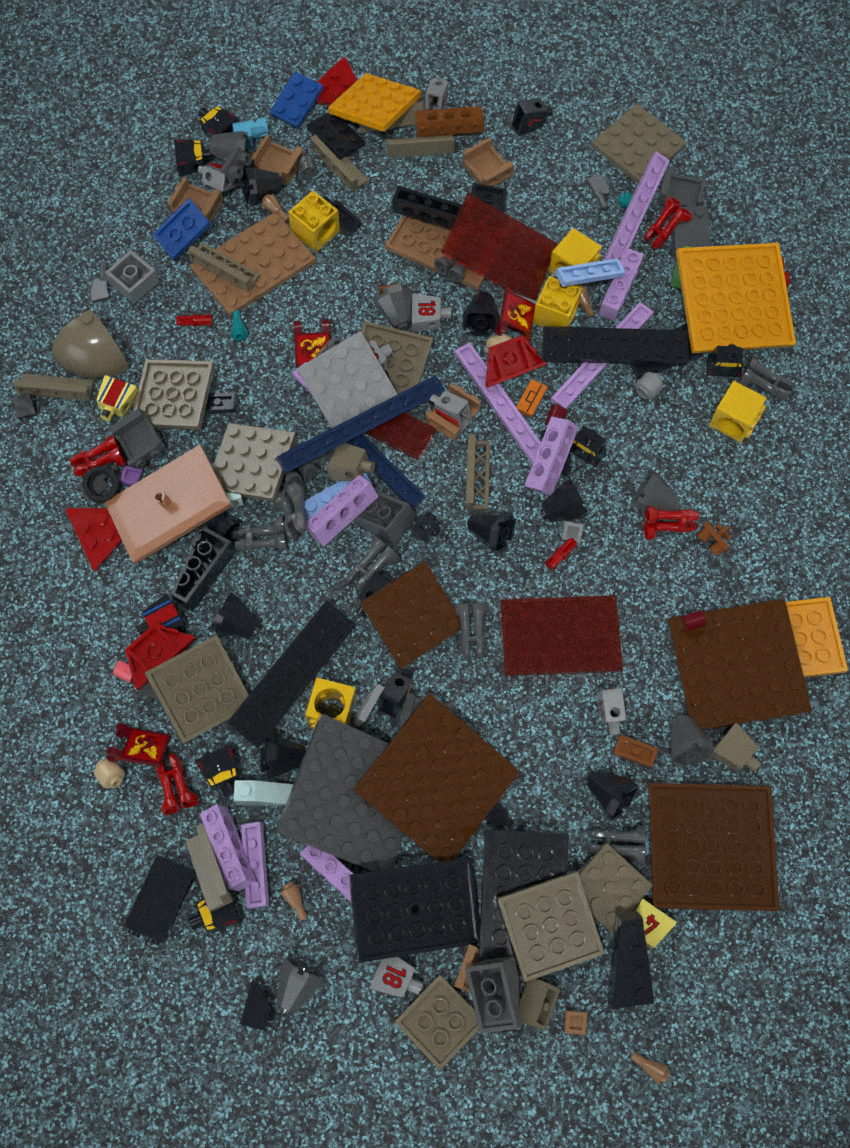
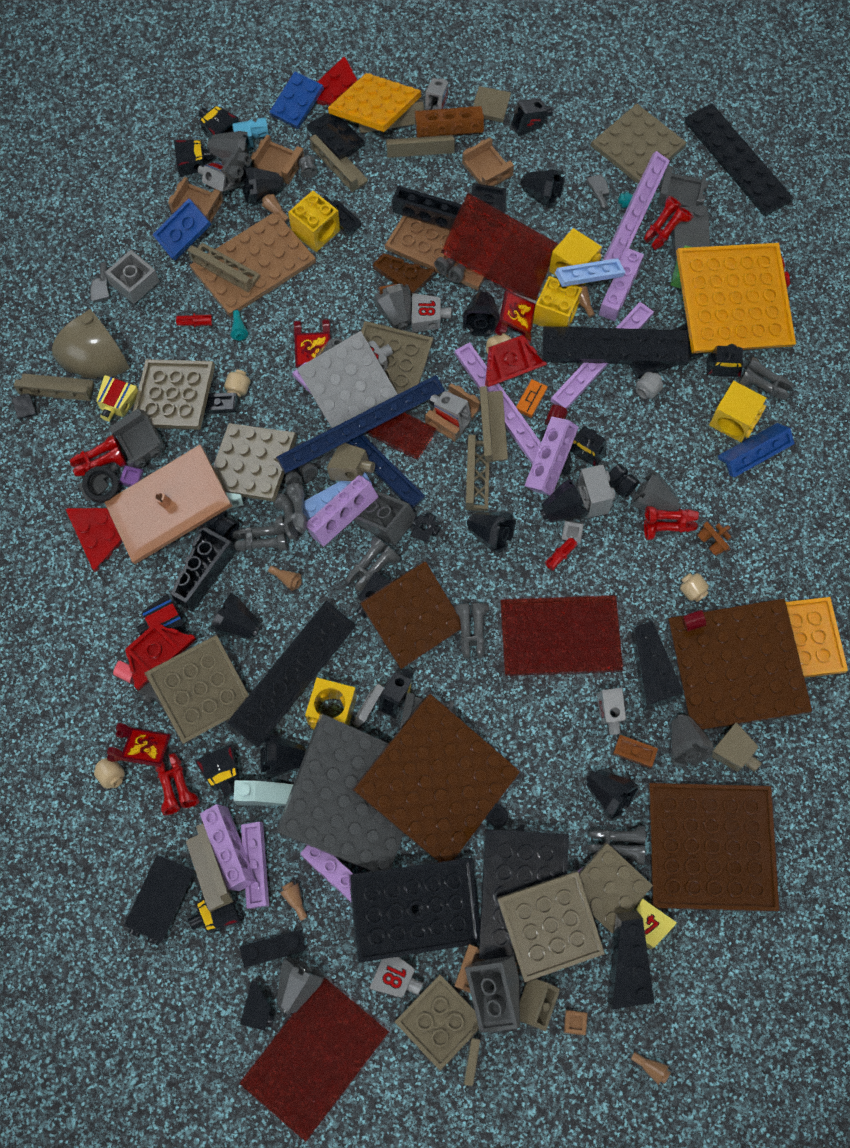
(237, 383): none -> tan head
(272, 948): none -> black plate
(290, 579): none -> medium nougat cone
(314, 1059): none -> clear red plate
(403, 273): none -> reddish brown wing
(471, 1062): none -> dark tan tile
(493, 103): none -> dark tan tile
(493, 425): none -> dark tan panel
(544, 185): none -> black cone
(595, 490): none -> light grey brick
(624, 483): none -> black wheel
(654, 669): none -> black wedge
(694, 587): none -> tan head
(738, 159): none -> black plate
(757, 449): none -> blue panel

